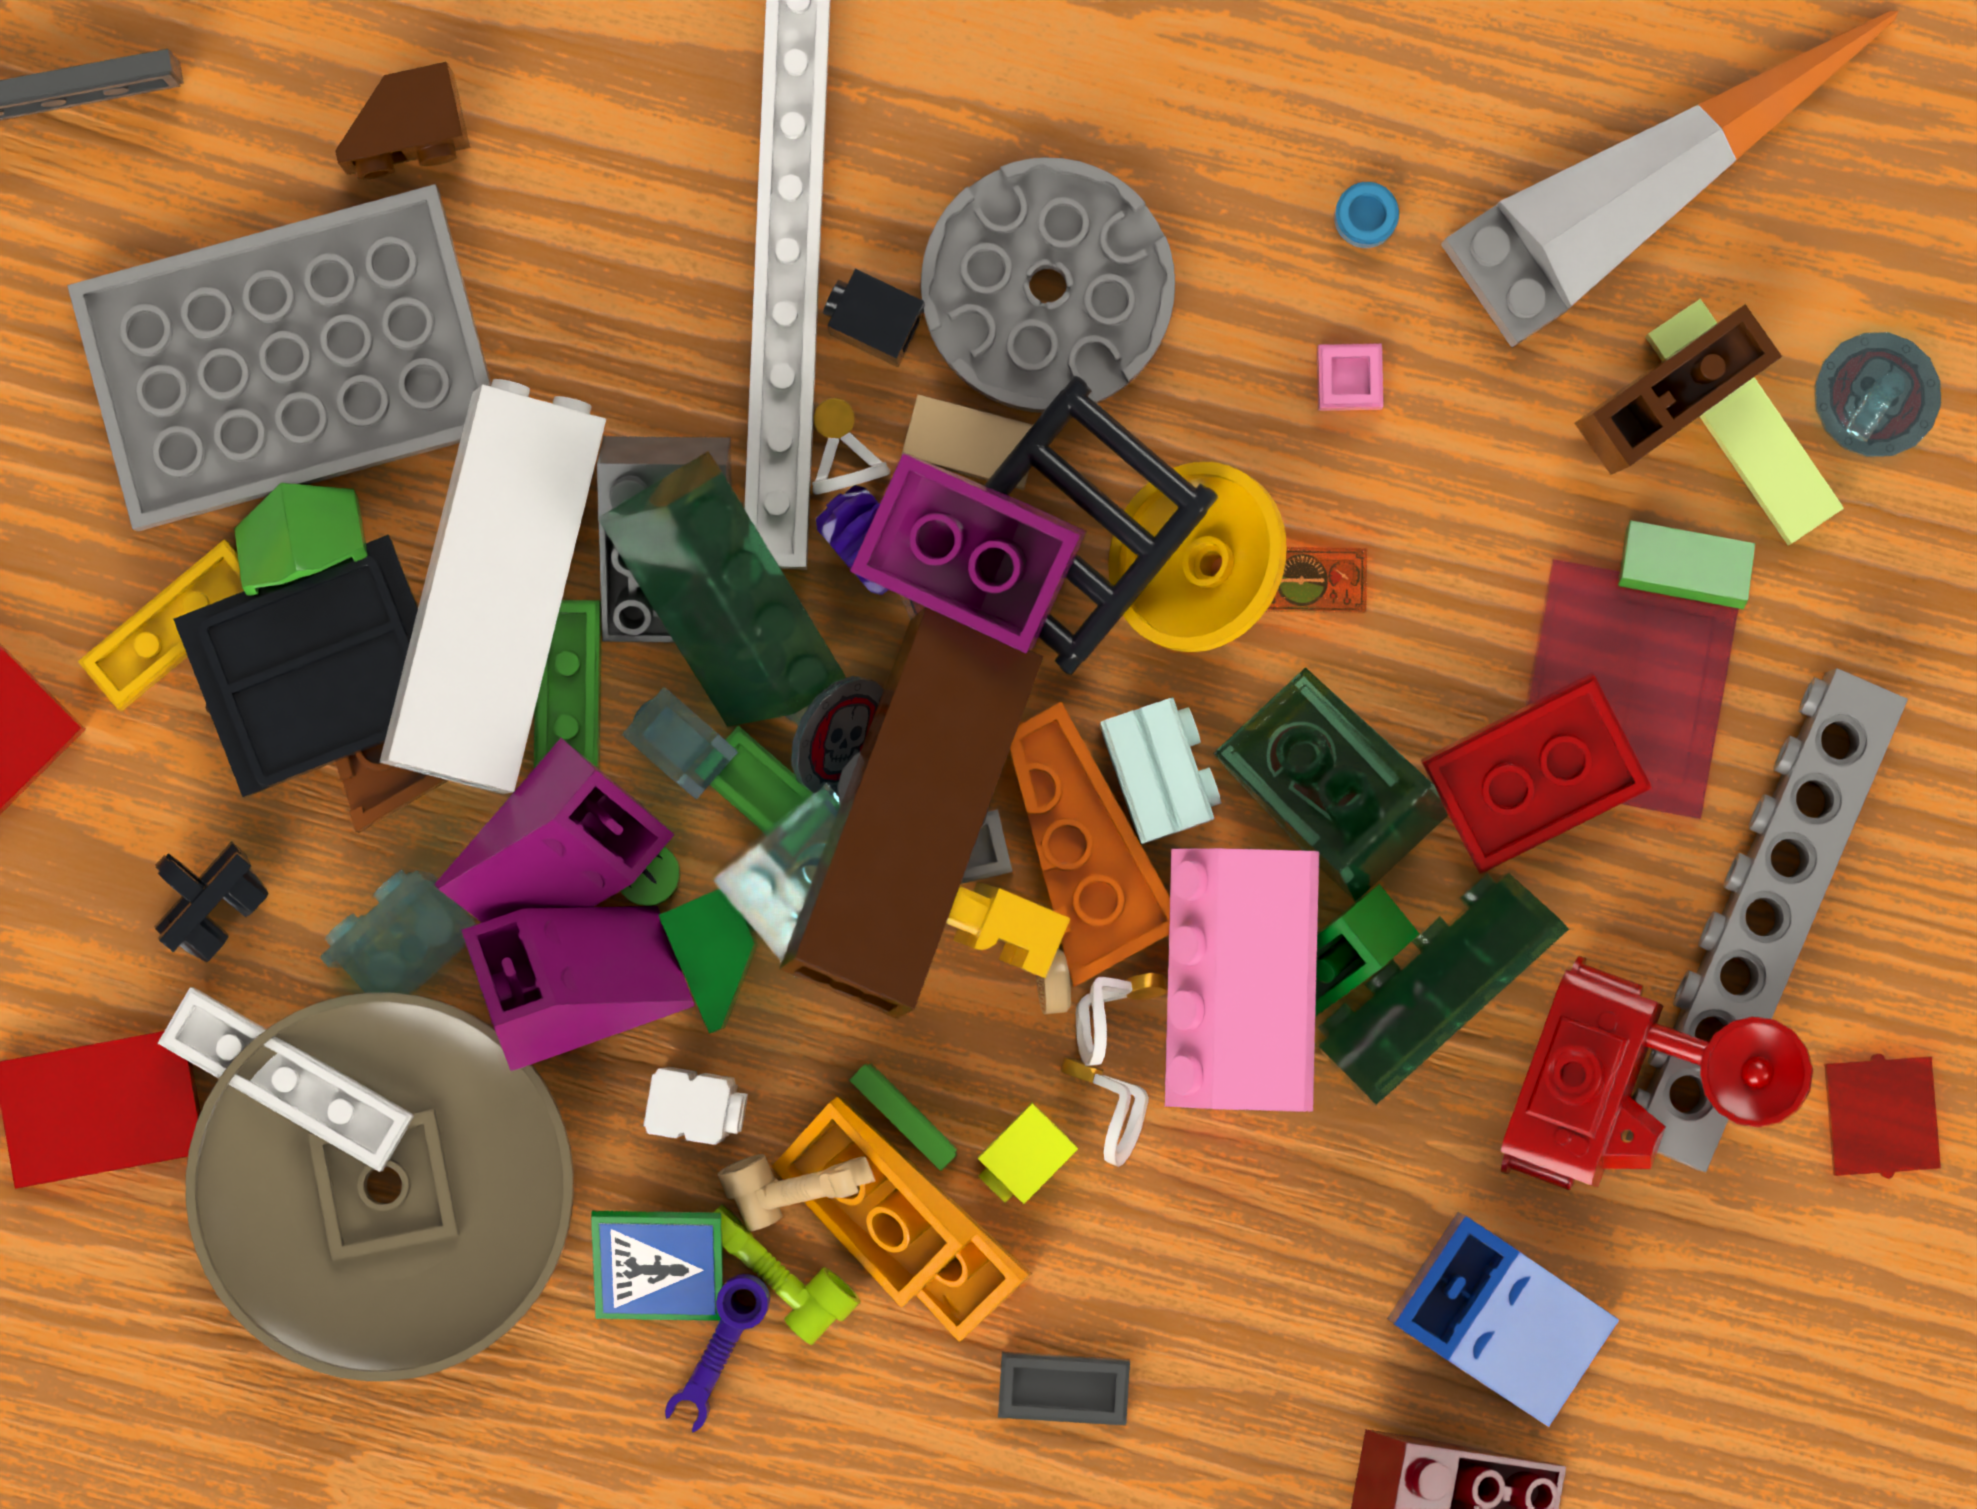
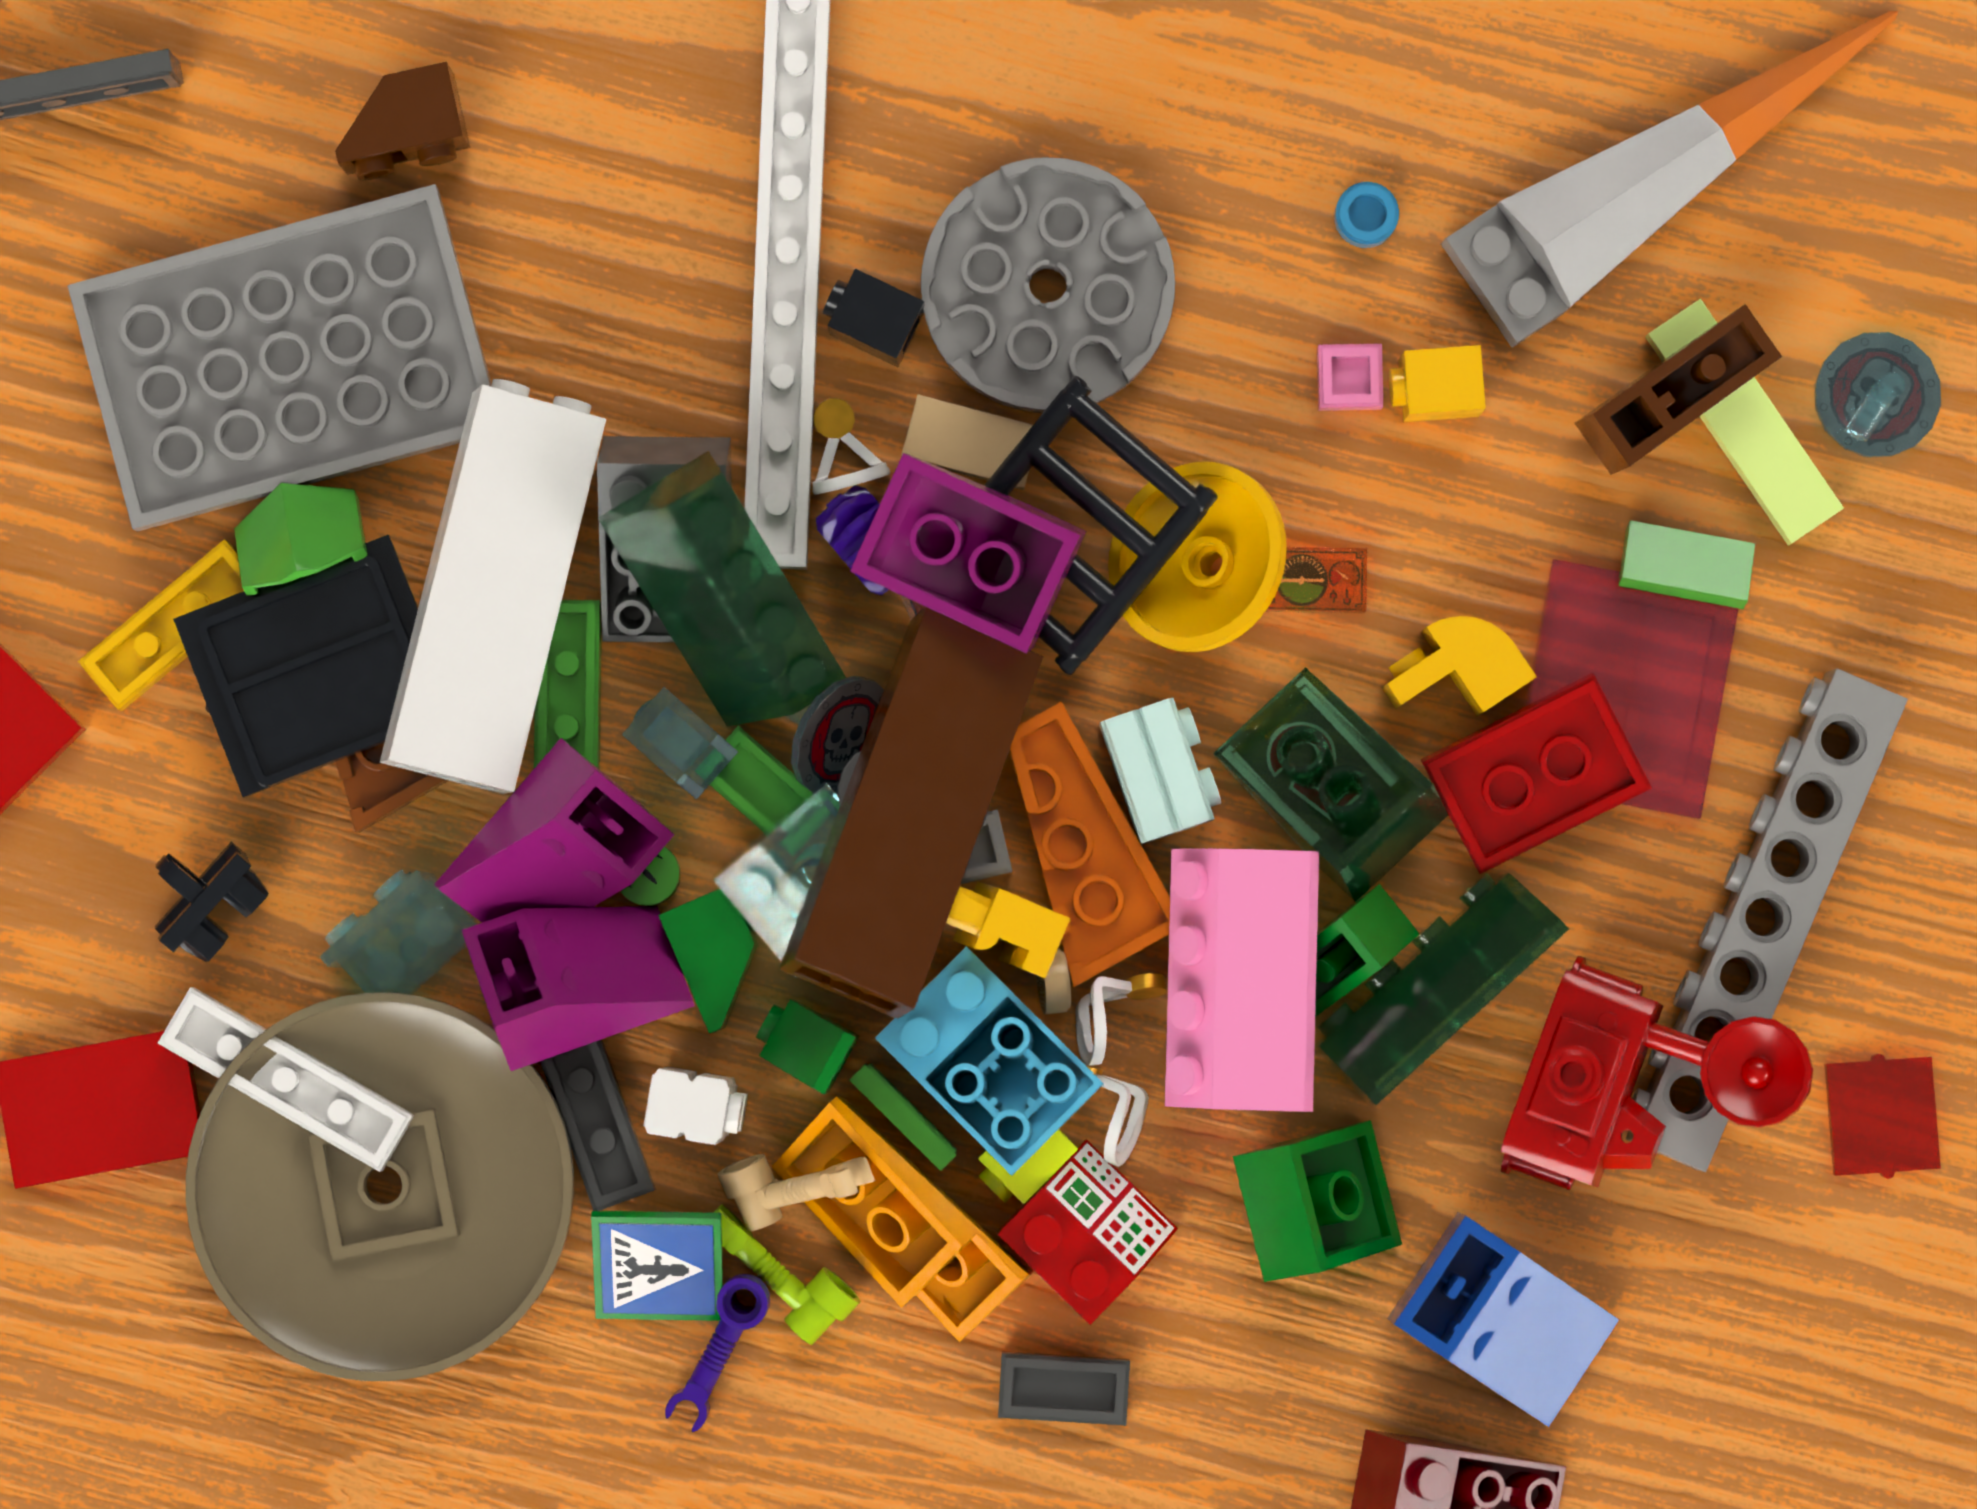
(598, 1125): none -> dark grey tile
(806, 1044): none -> green slope
(989, 1061): none -> medium azure slope
(1087, 1232): none -> red slope
(1317, 1201): none -> green slope
(1438, 383): none -> yellow brick
(1475, 656): none -> yellow brick

